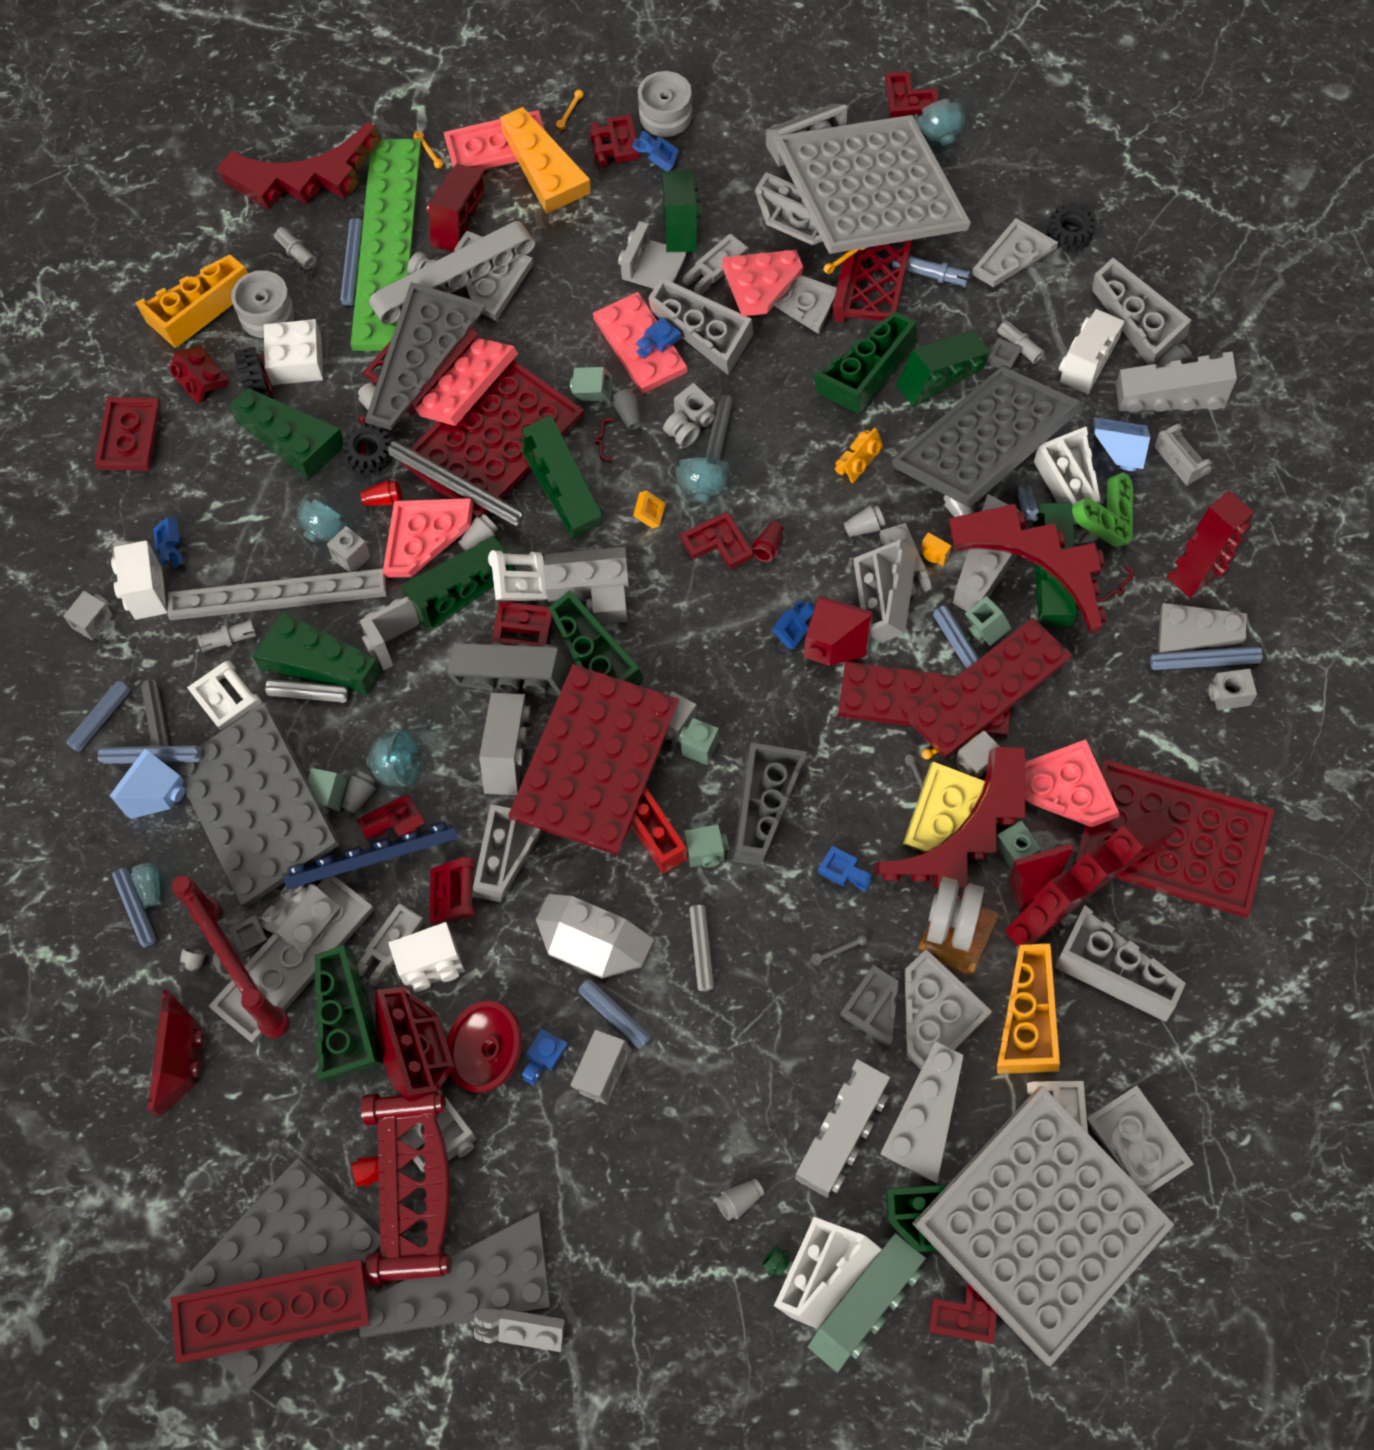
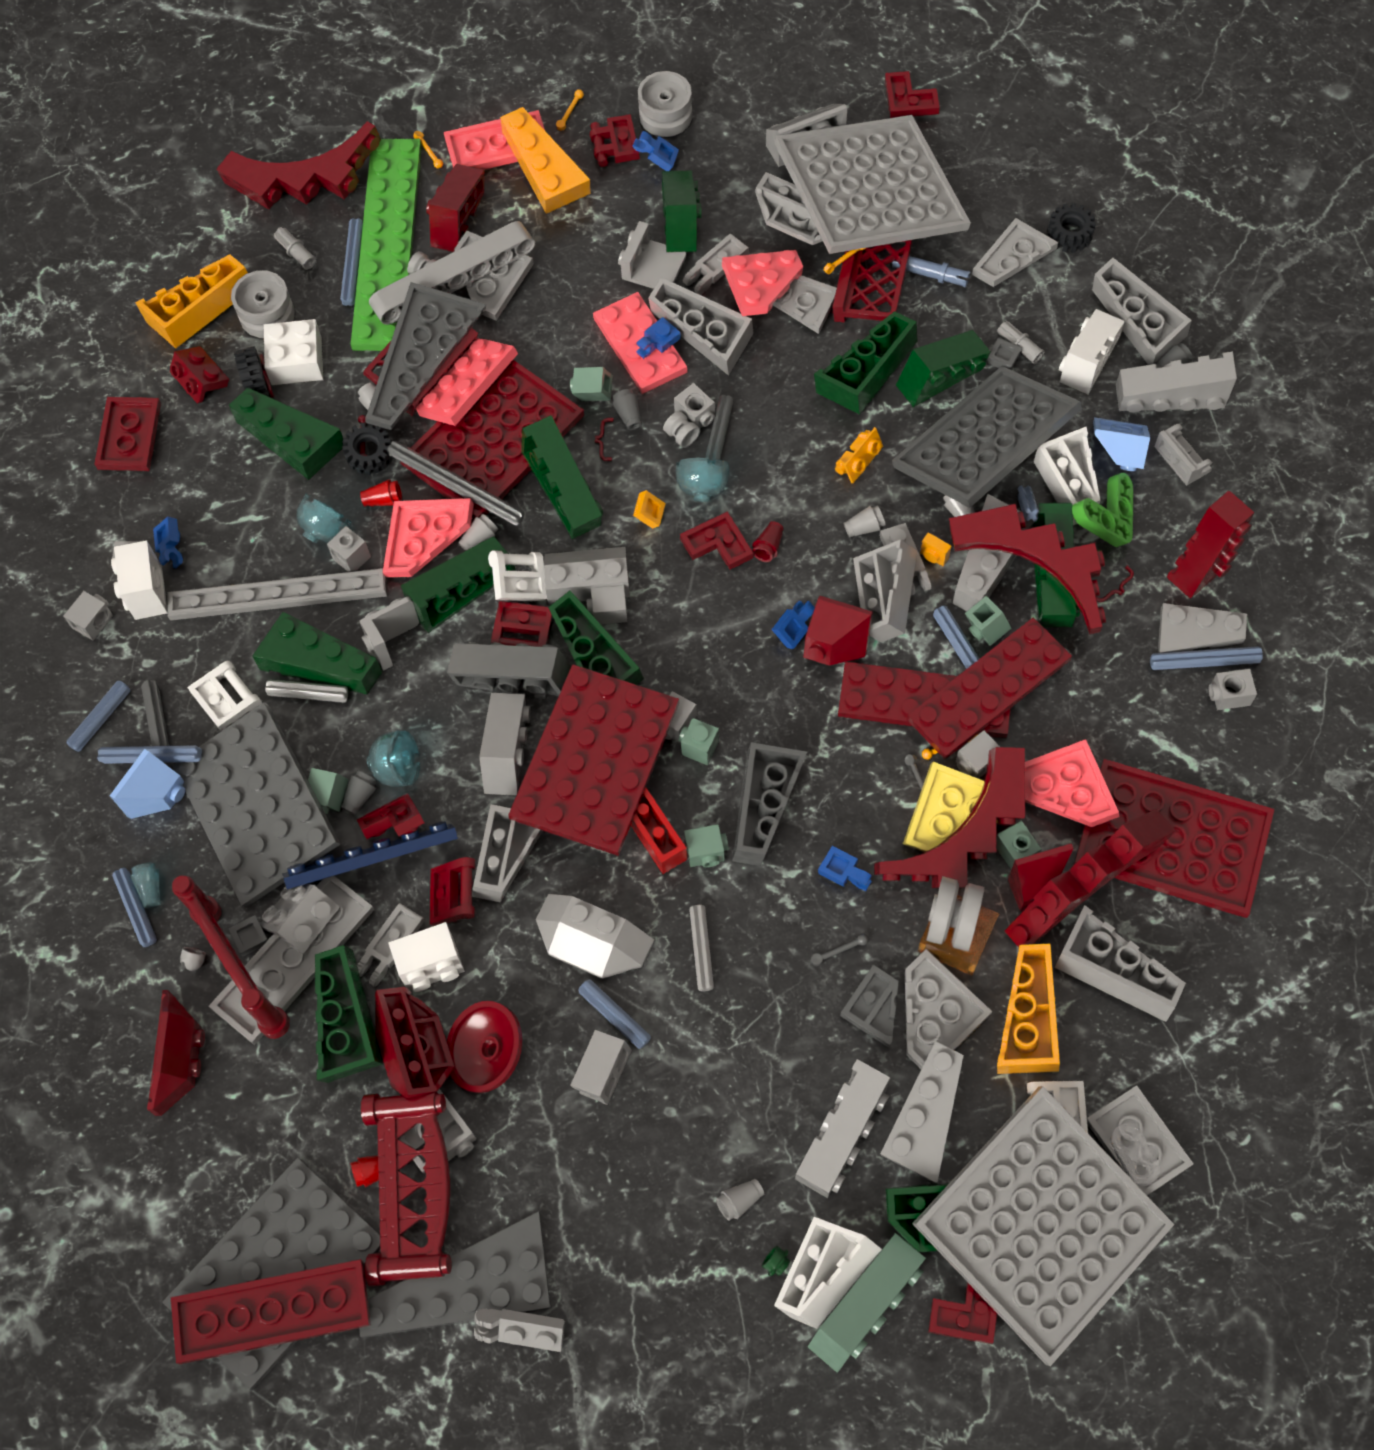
(227, 635): light grey pin -> none
(544, 1053): blue plate -> none
(941, 121): clear light blue cylinder -> none

